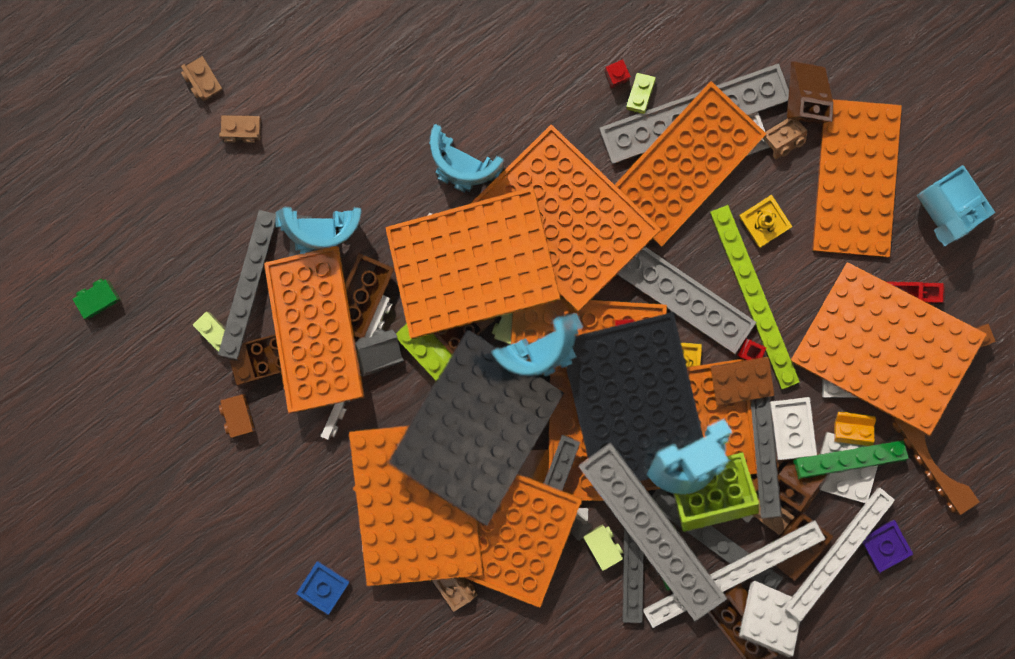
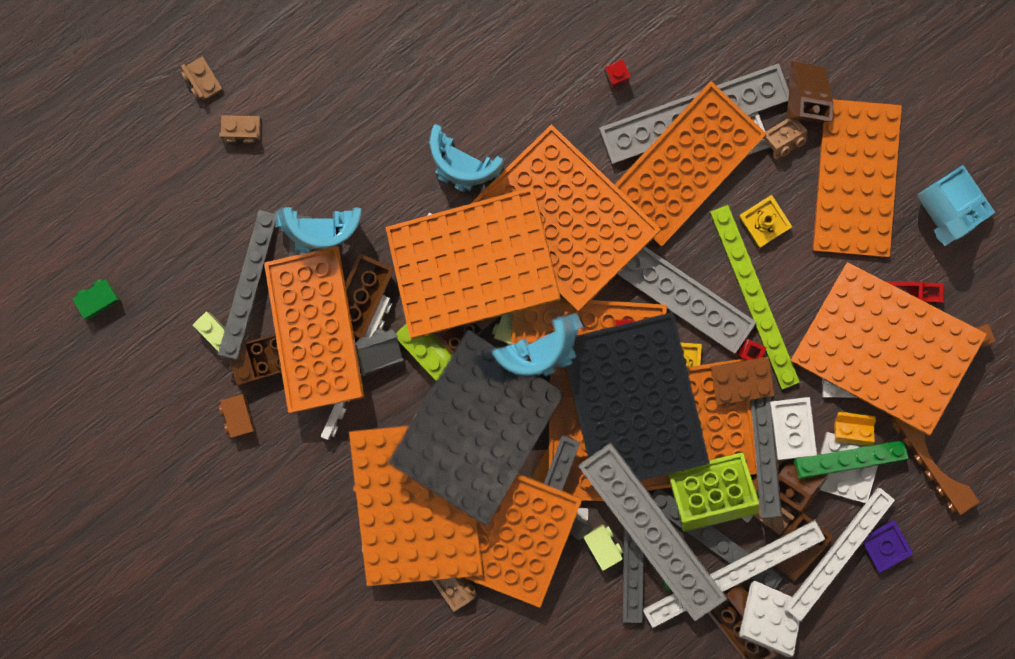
(323, 587): blue plate -> none
(640, 93): plate -> none
(699, 462): medium azure piece -> none

